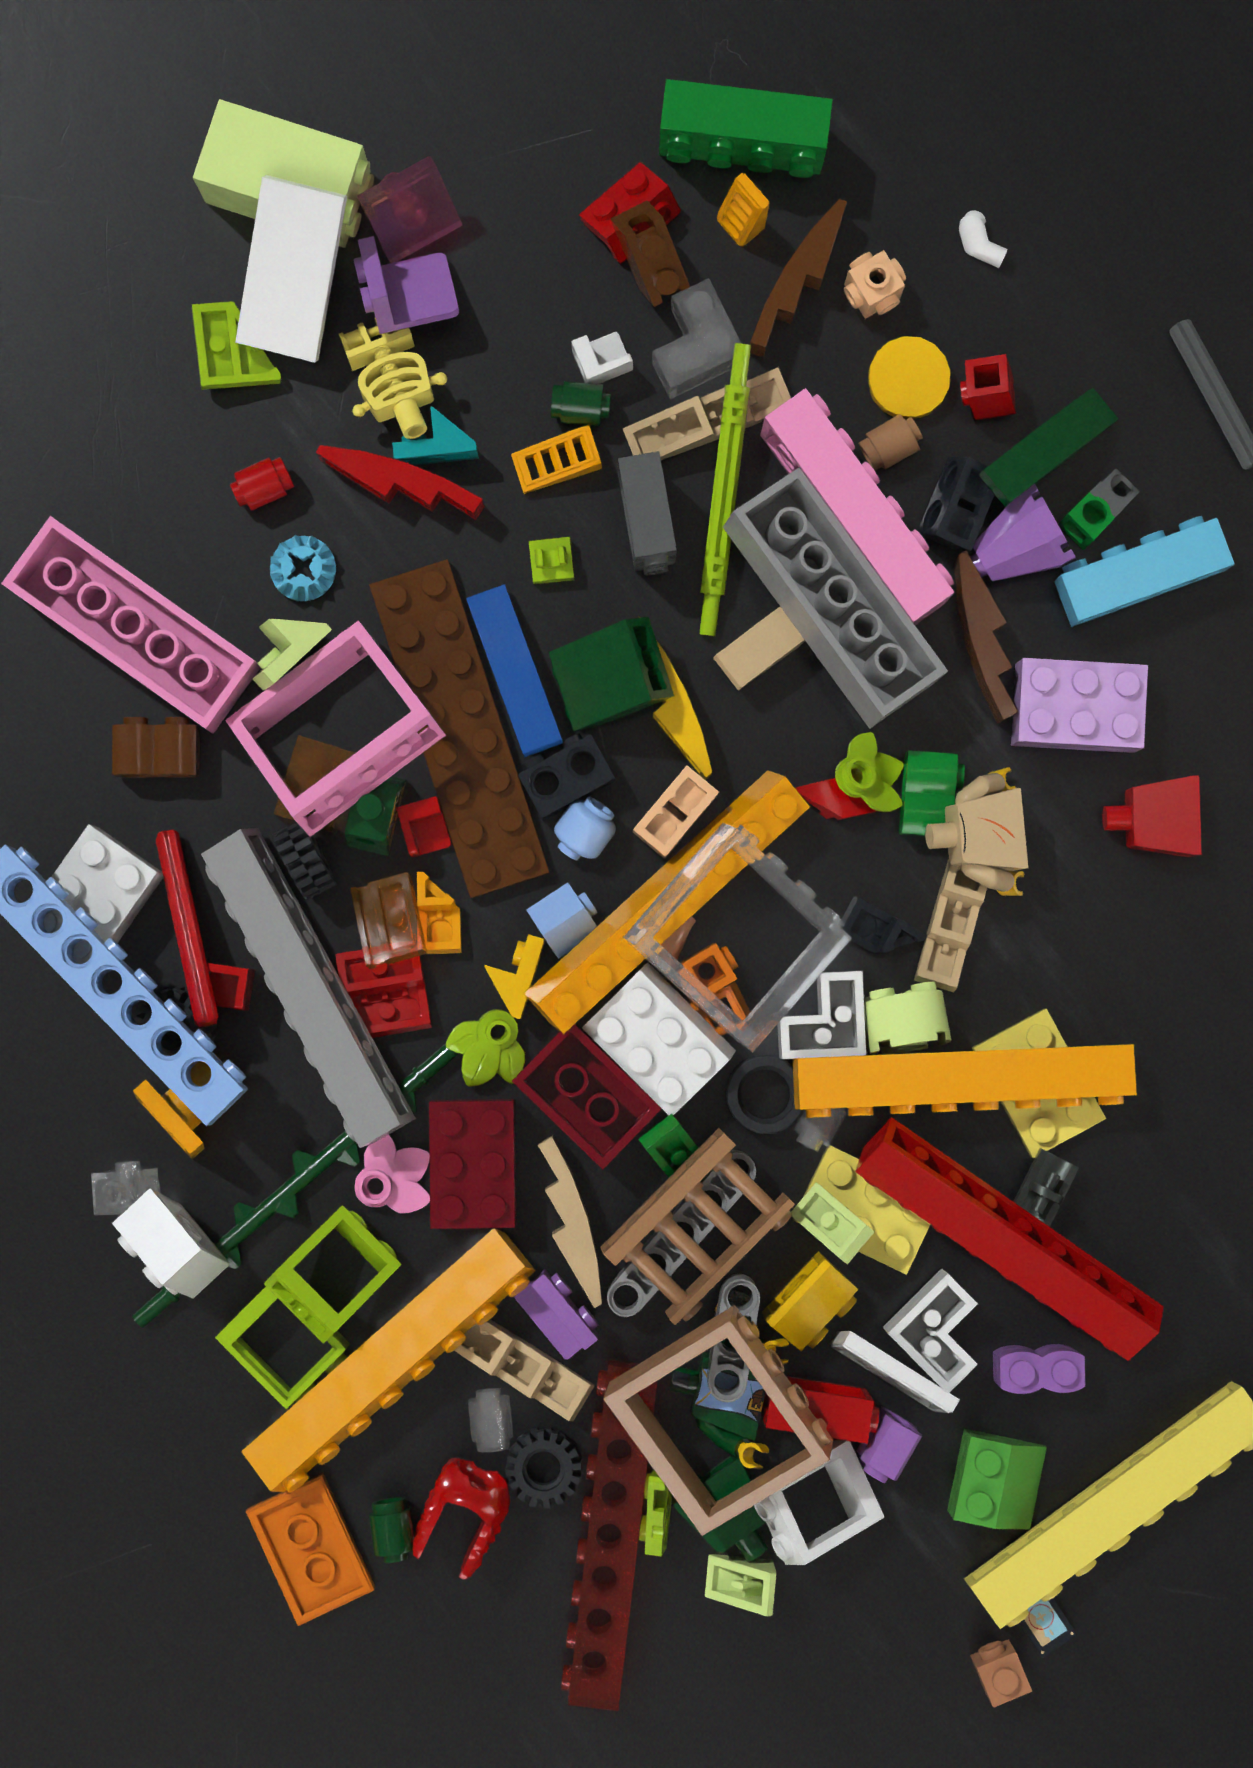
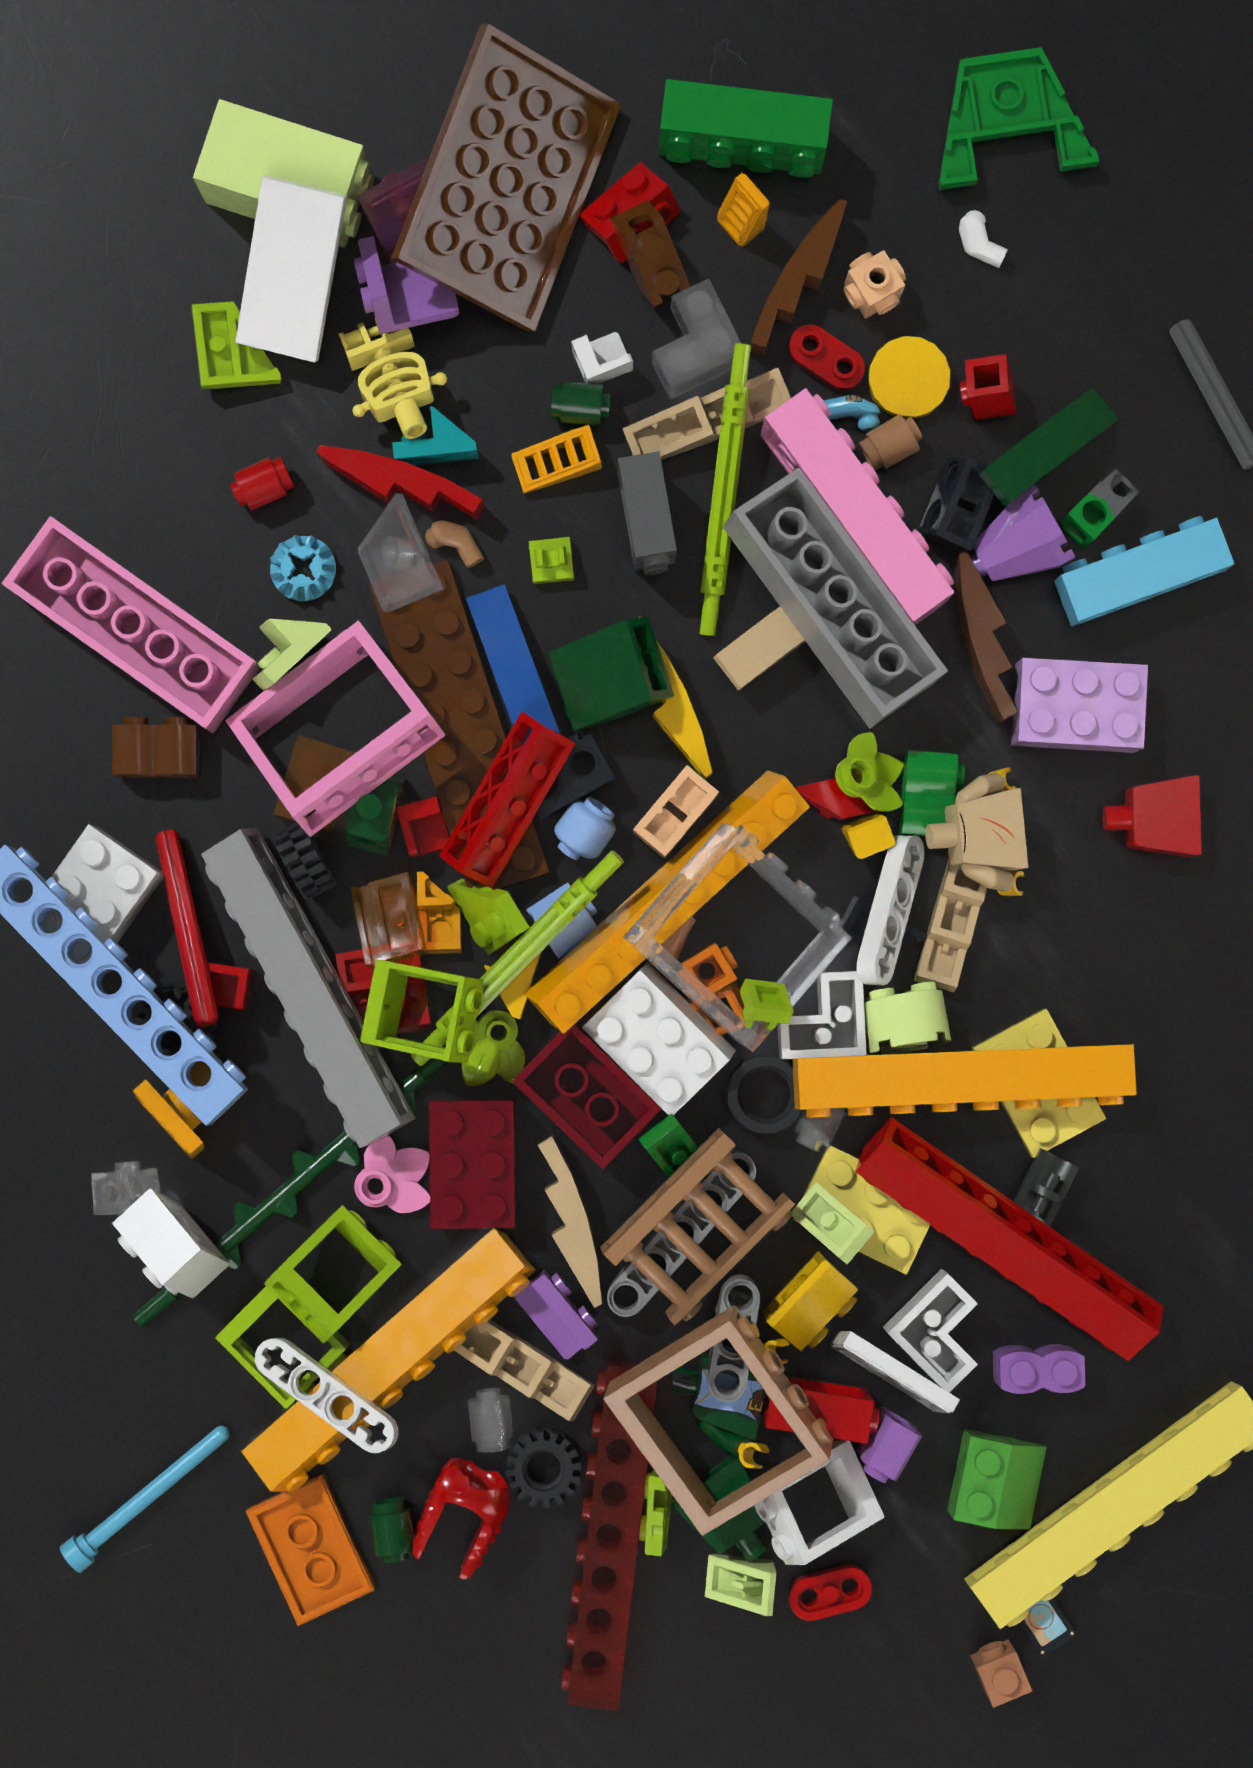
(81, 1550): none -> medium azure piece
(322, 1401): none -> white beam
(386, 1005): none -> lime window
(398, 558): none -> clear slope
(454, 536): none -> medium nougat arm
(490, 914): none -> lime wing
(506, 179): none -> plate
(510, 802): none -> red fence
(532, 942): none -> lime axle
(765, 1003): none -> lime tile
(824, 360): none -> red plate
(830, 1596): none -> red plate
(856, 407): none -> medium azure arm
(869, 835): none -> yellow slope
(890, 910): none -> white beam
(1009, 98): none -> green wing

